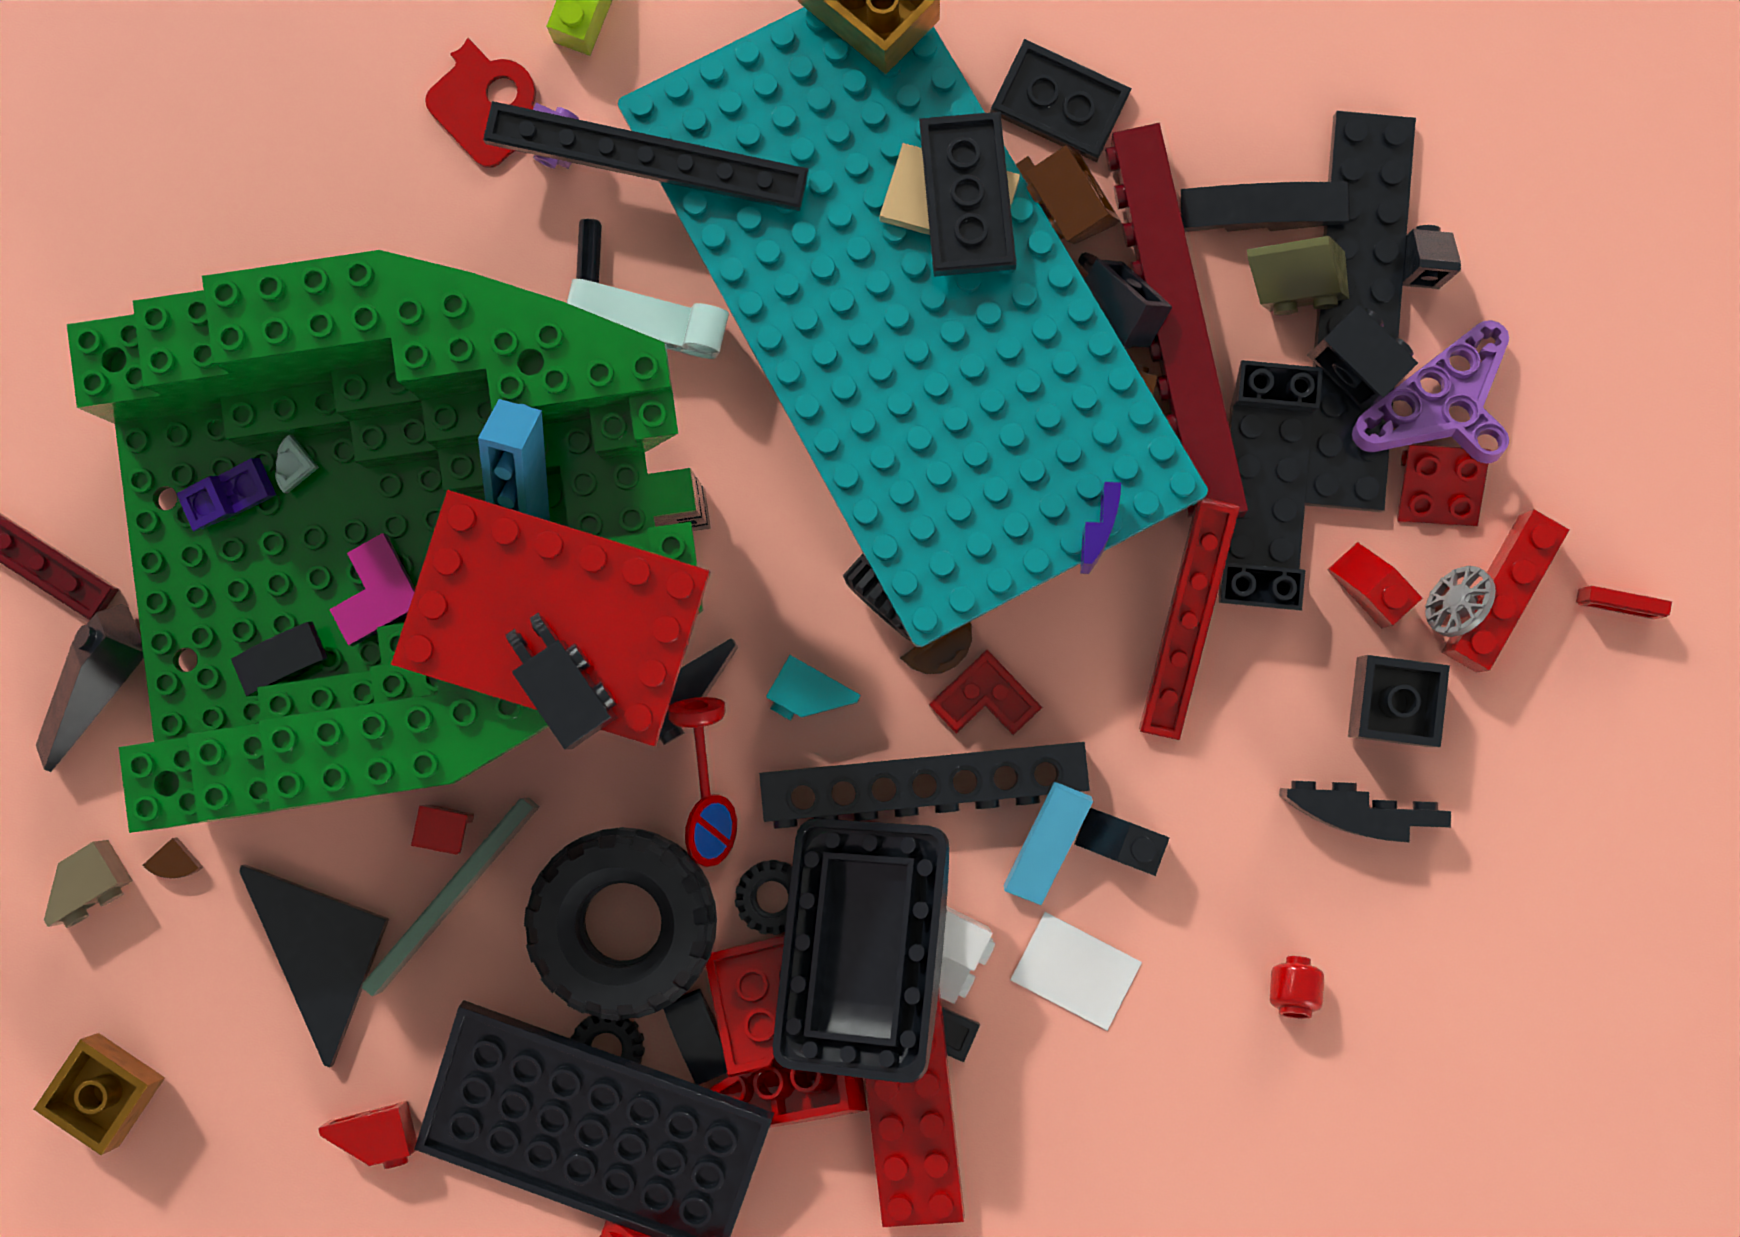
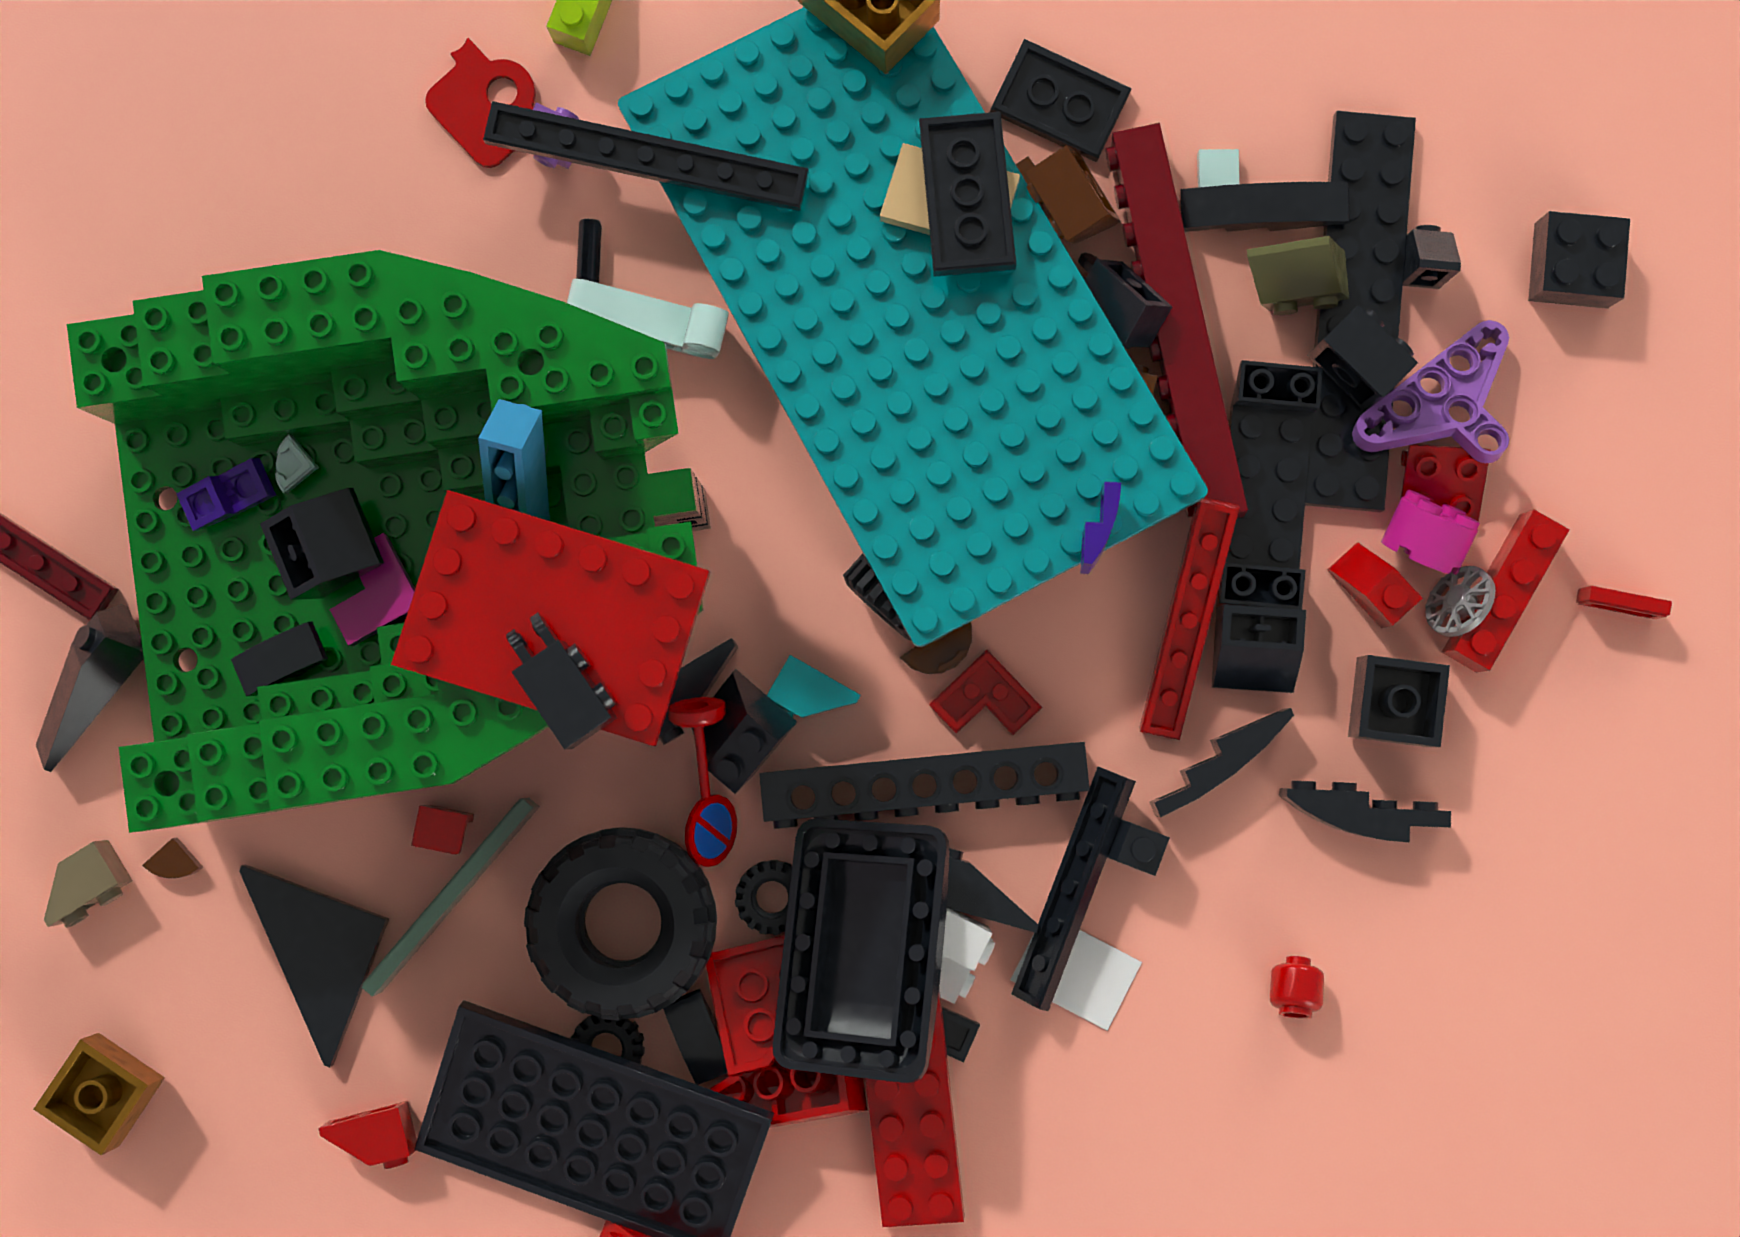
(321, 544): none -> black slope
(745, 734): none -> black slope
(976, 895): none -> black slope
(1048, 843): medium azure tile -> none
(1073, 888): none -> black tile
(1217, 167): none -> light aqua tile
(1232, 753): none -> black slope
(1258, 648): none -> black slope
(1431, 533): none -> dark pink brick
(1579, 259): none -> black brick

